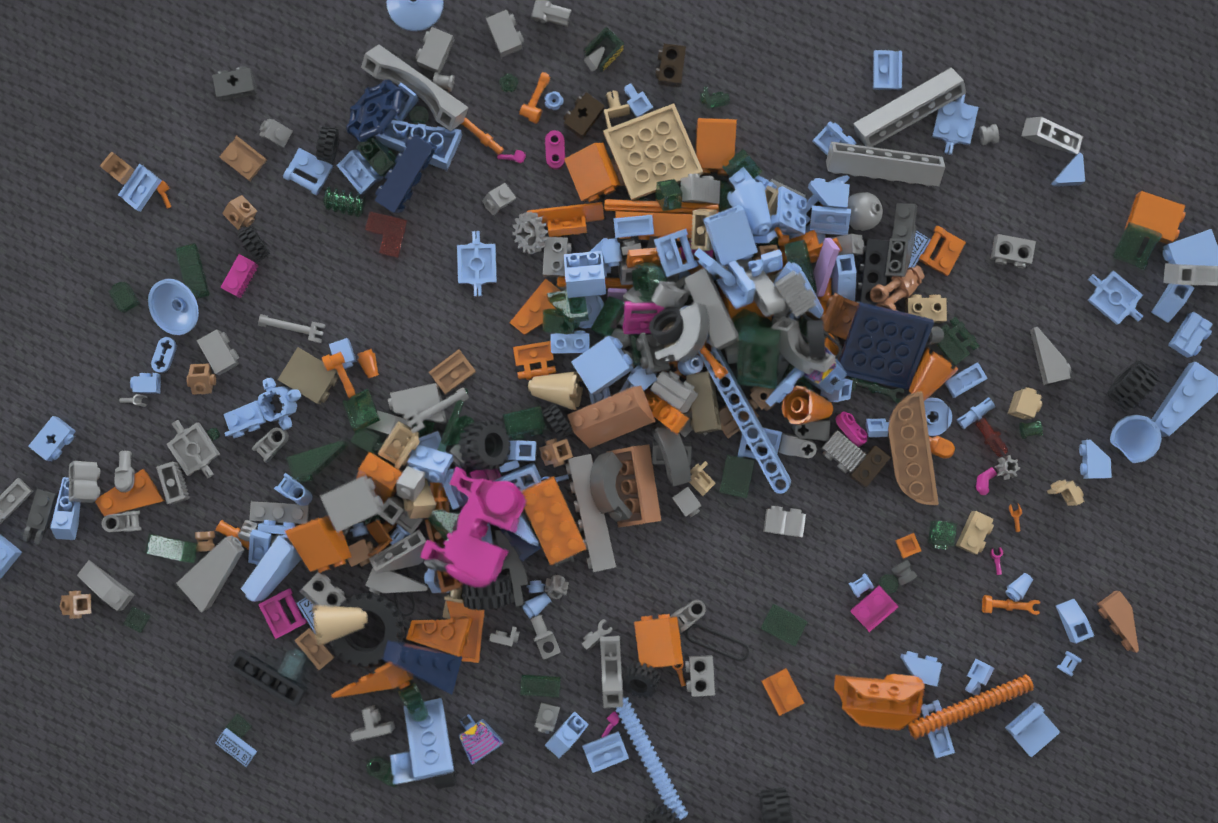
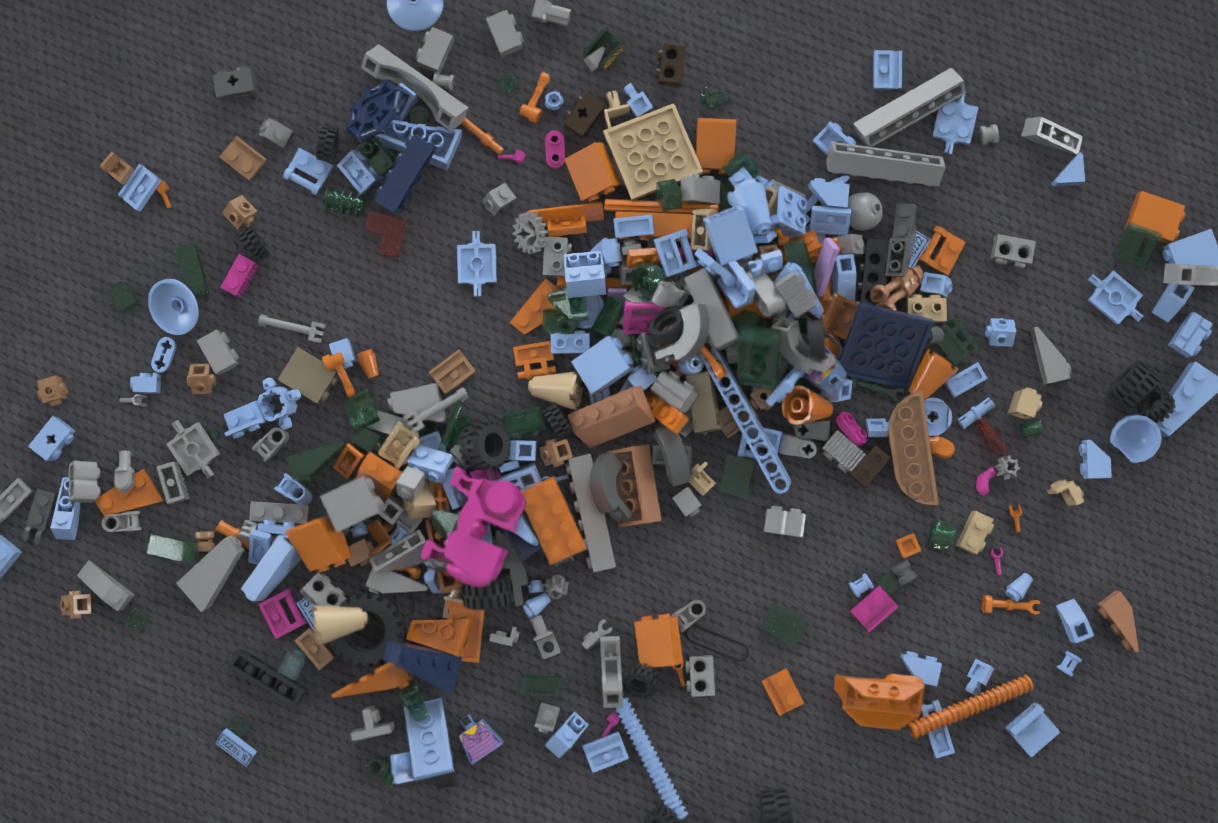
(52, 390): none -> medium nougat brick
(349, 461): none -> orange slope
(414, 571): none -> orange arm
(936, 284): none -> light blue bracket
(1001, 332): none -> light blue brick
(1162, 410): none -> black tyre

